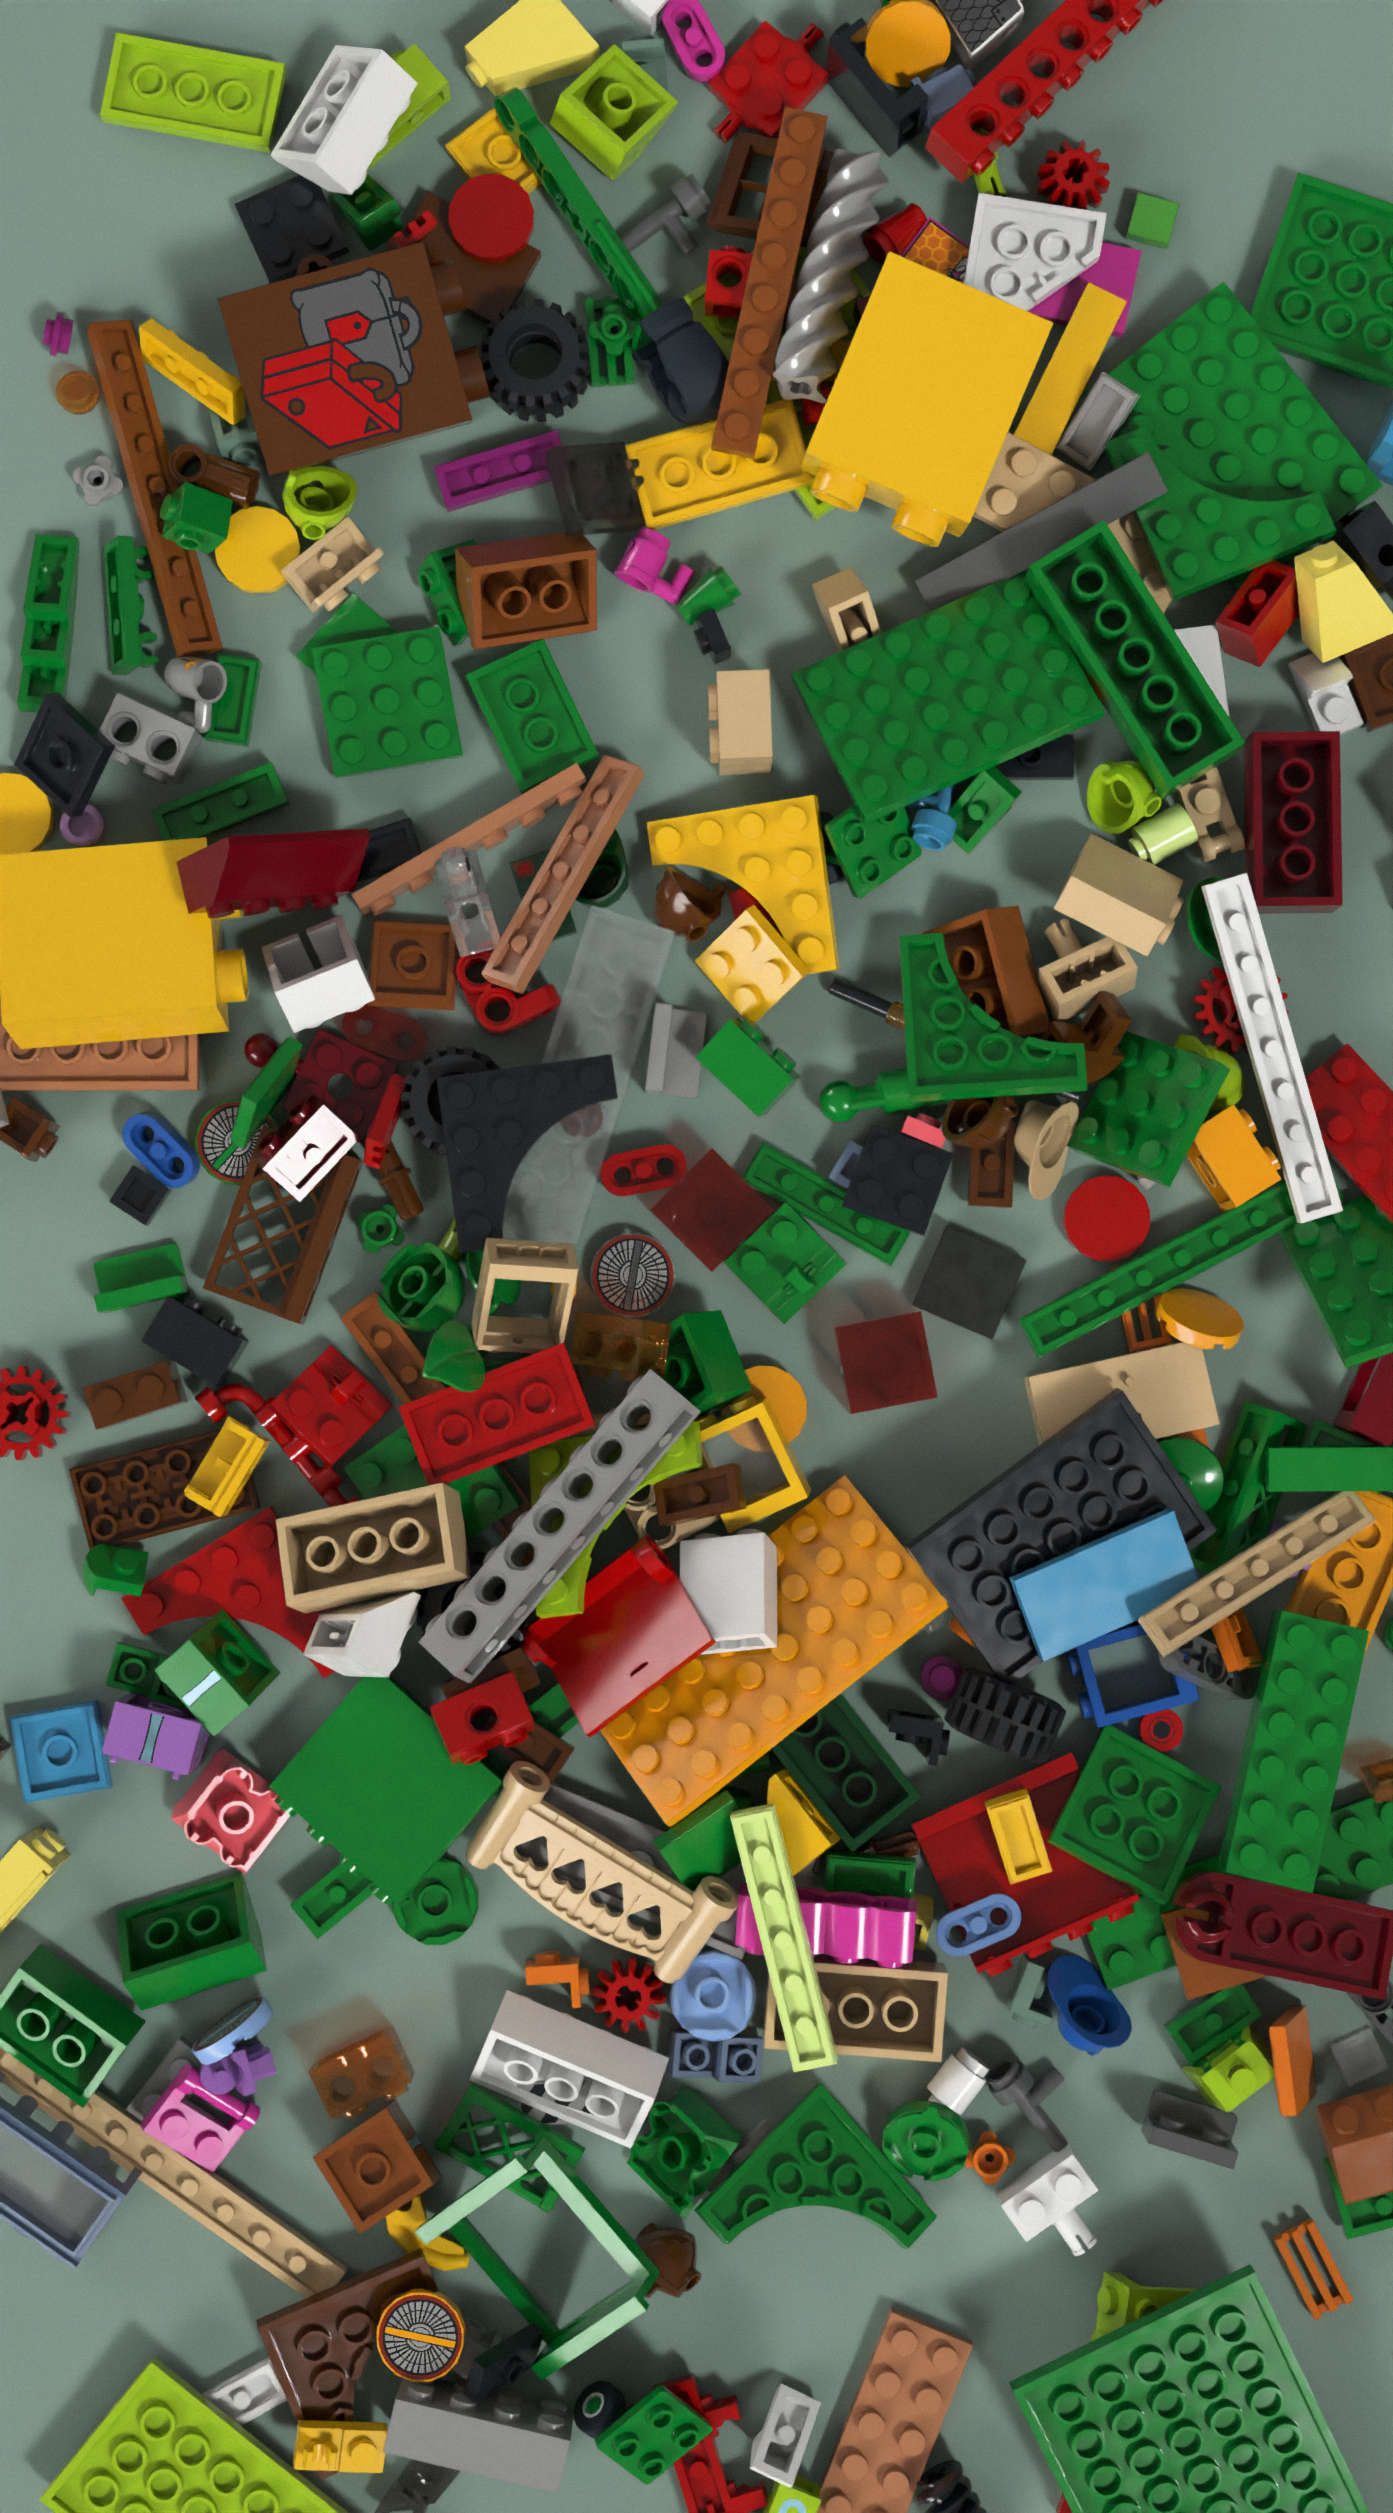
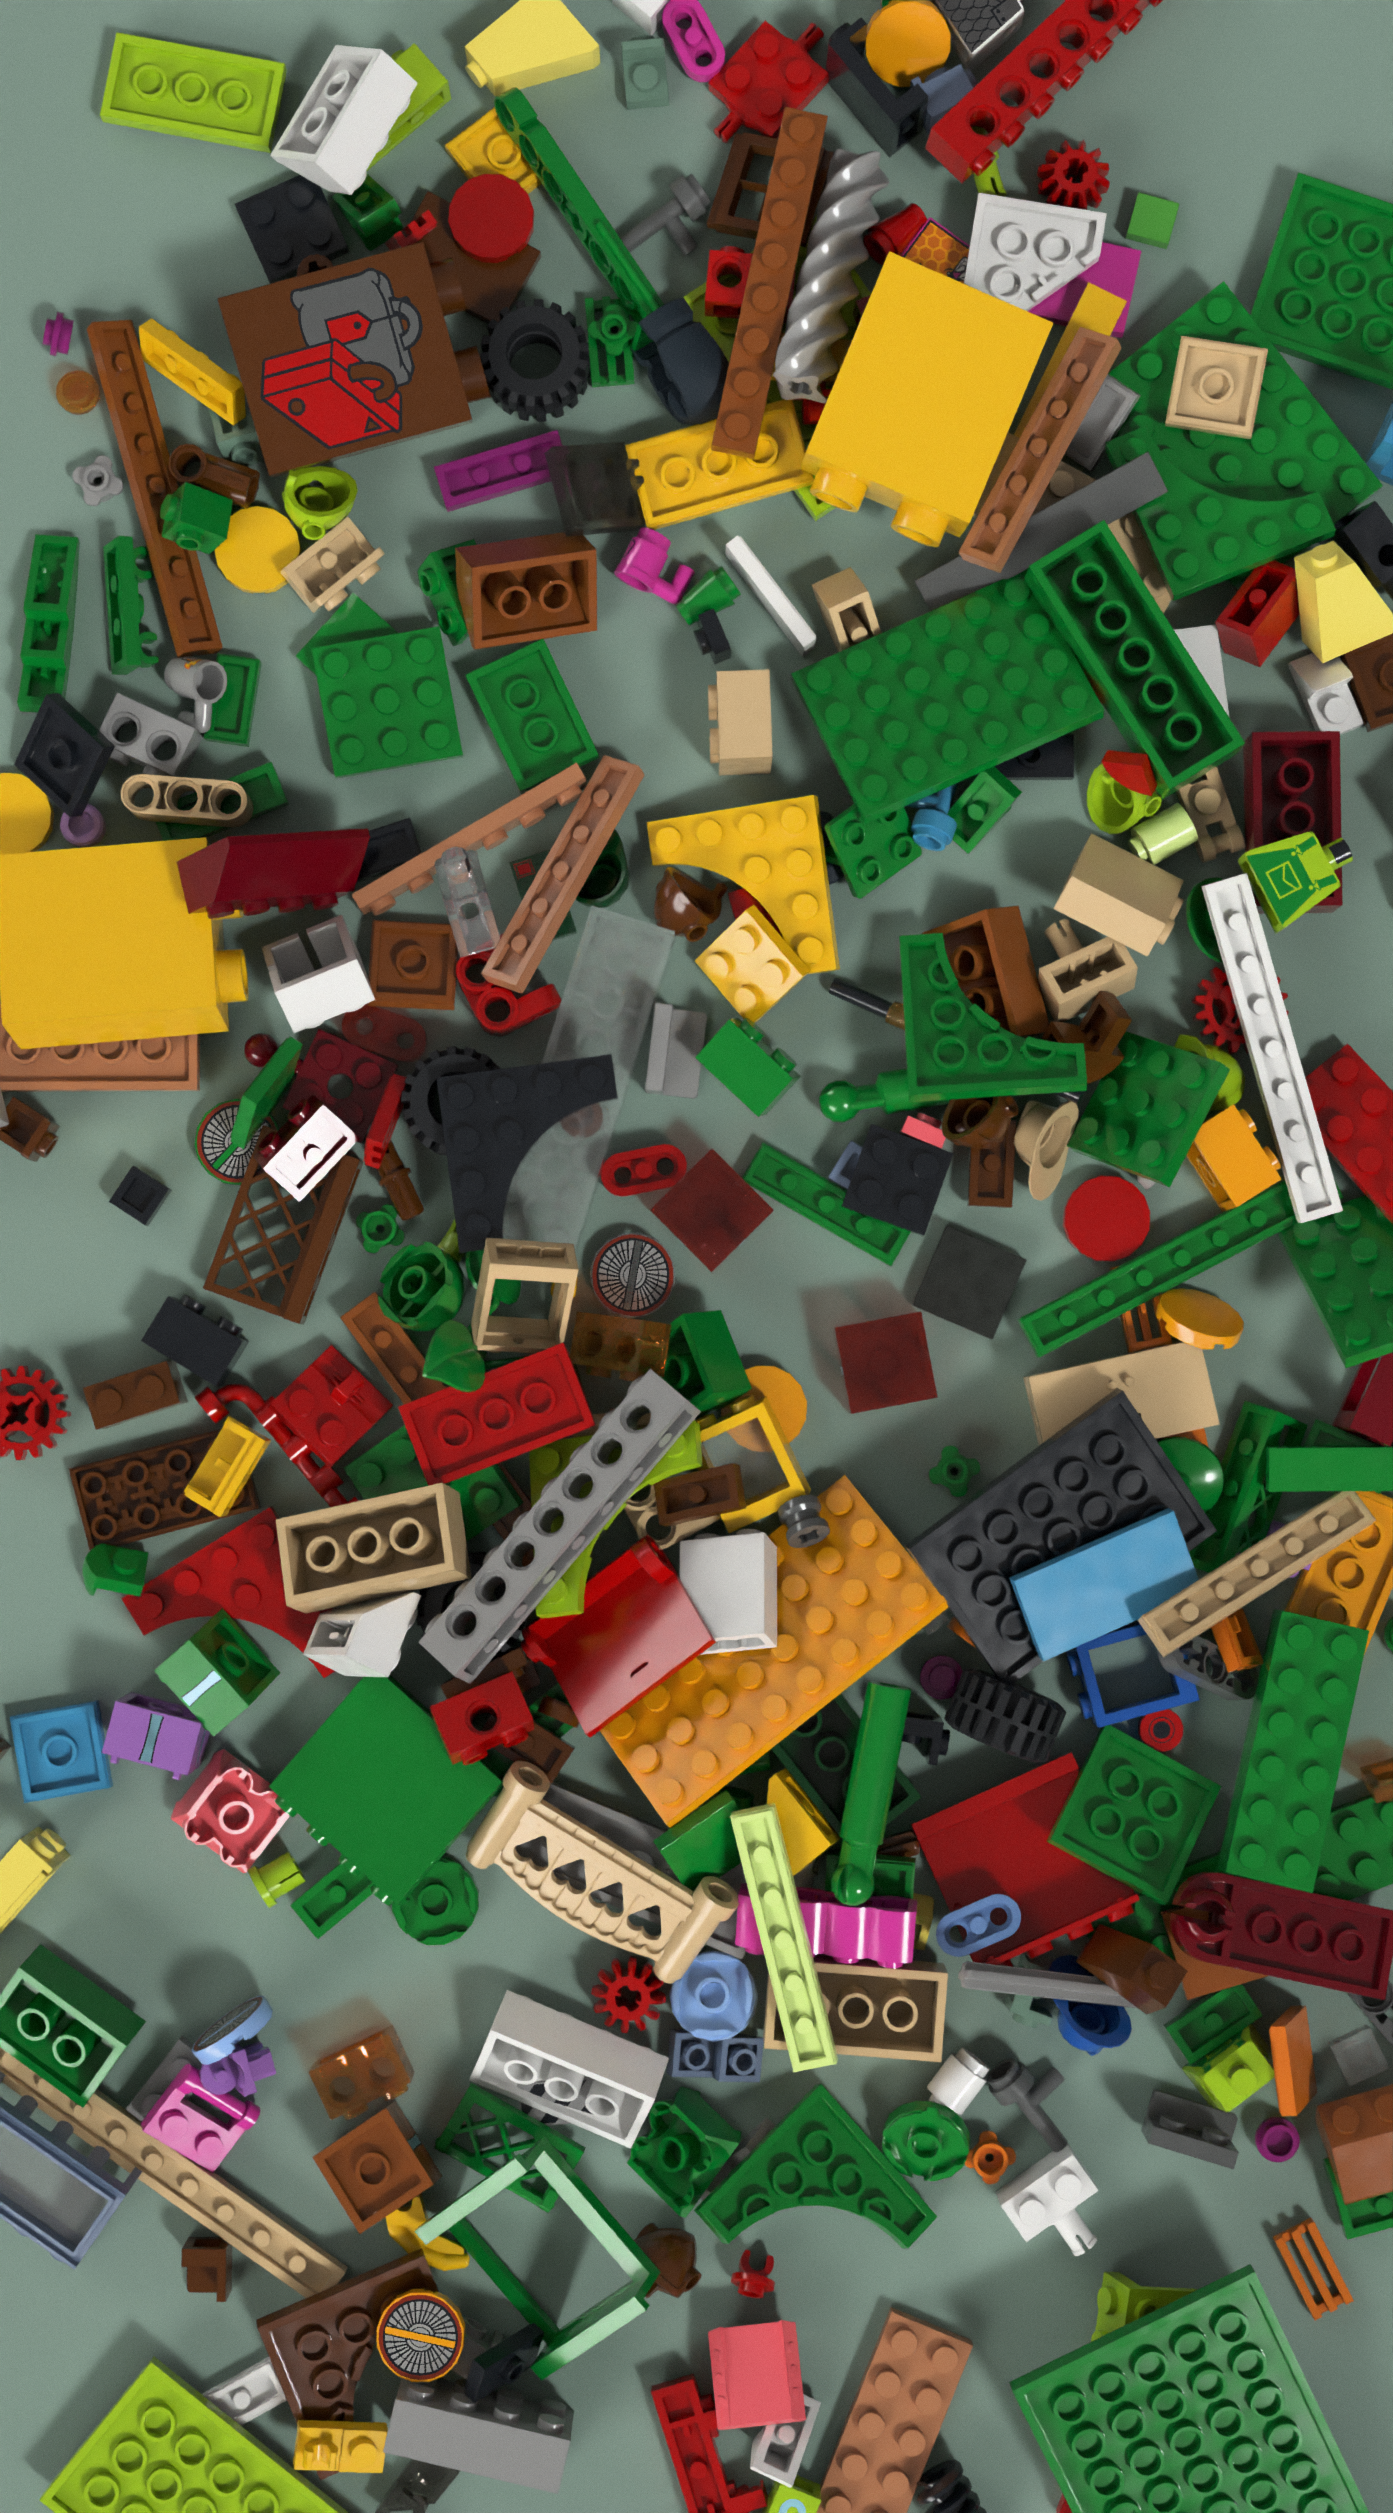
(134, 1672): green slope -> none
(140, 1278): green panel -> none
(160, 1153): blue plate -> none
(169, 789): none -> tan beam
(189, 1941): green slope -> none
(208, 2266): none -> reddish brown panel
(276, 1878): none -> lime bush
(552, 1968): orange bracket -> none
(558, 1710): none -> reddish brown tile
(612, 112): lime slope -> none
(645, 2435): green plate -> none
(753, 2282): none -> red plate
(756, 2375): none -> coral slope
(770, 595): none -> white tile
(785, 1262): green hinge -> none
(803, 1521): none -> dark grey wheel
(870, 1790): none -> green piece
(956, 1483): none -> green plate
(1018, 1836): yellow tile -> none
(1039, 1984): none -> light grey axle
(1040, 449): none -> nougat plate
(1131, 770): none -> red tile
(1132, 1968): none -> reddish brown slope
(1216, 387): none -> tan tile
(1277, 2139): none -> magenta plate
(1293, 875): none -> torso

